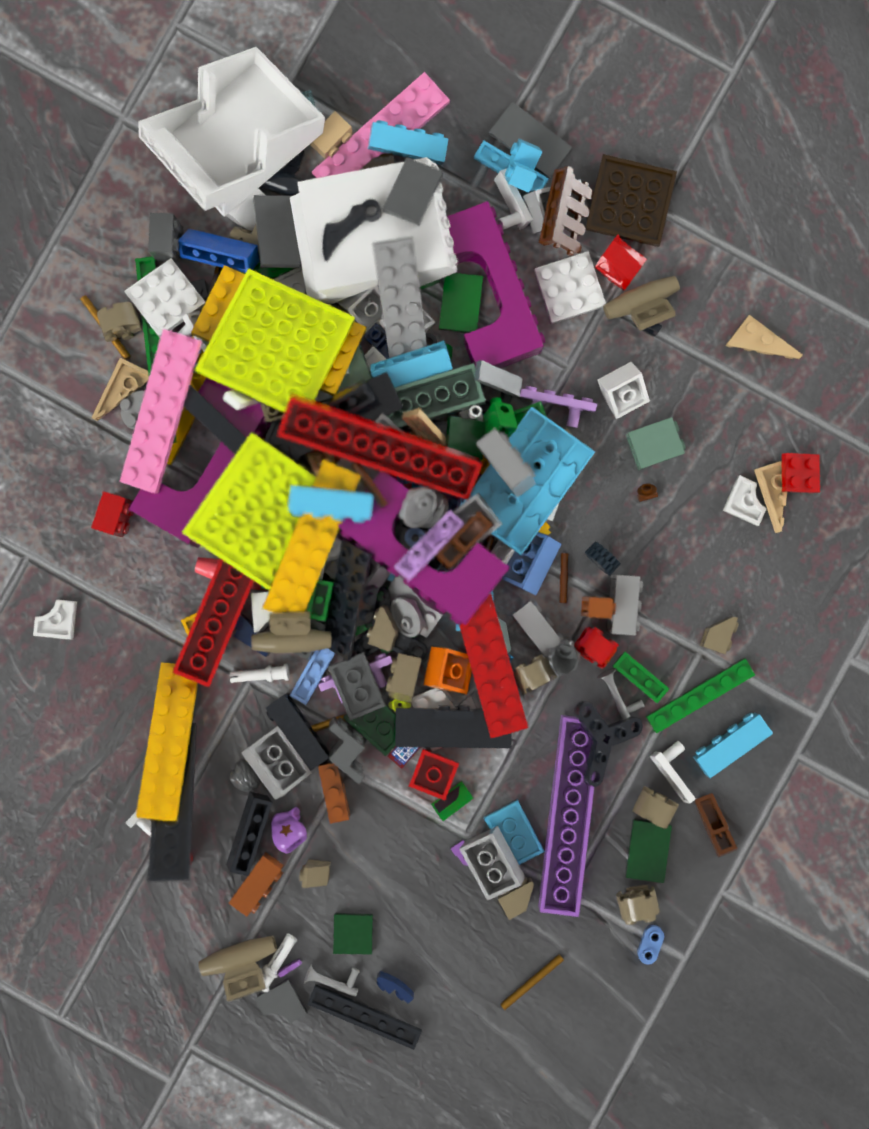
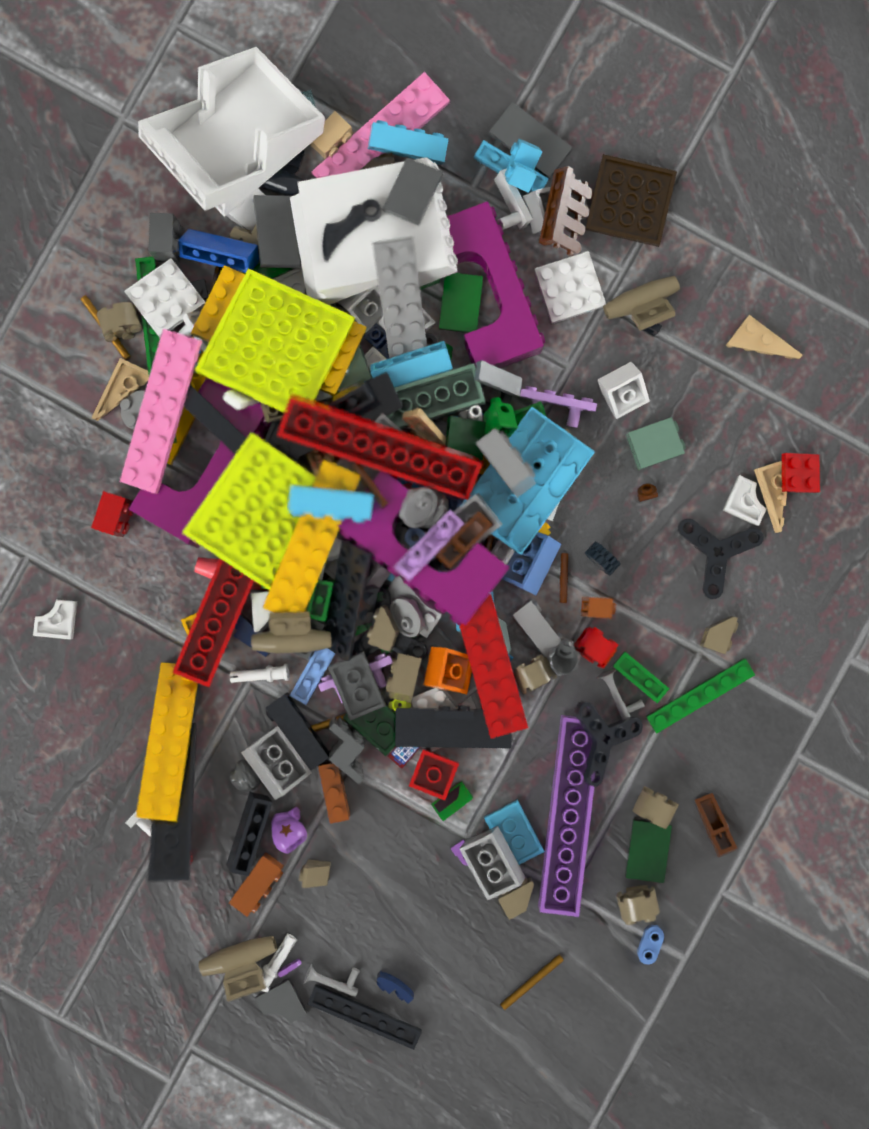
(353, 933): dark green tile -> none
(620, 263): red slope -> none
(625, 593): light grey brick -> none
(662, 762): white piece -> none
(716, 565): none -> black piece
(732, 745): medium azure brick -> none

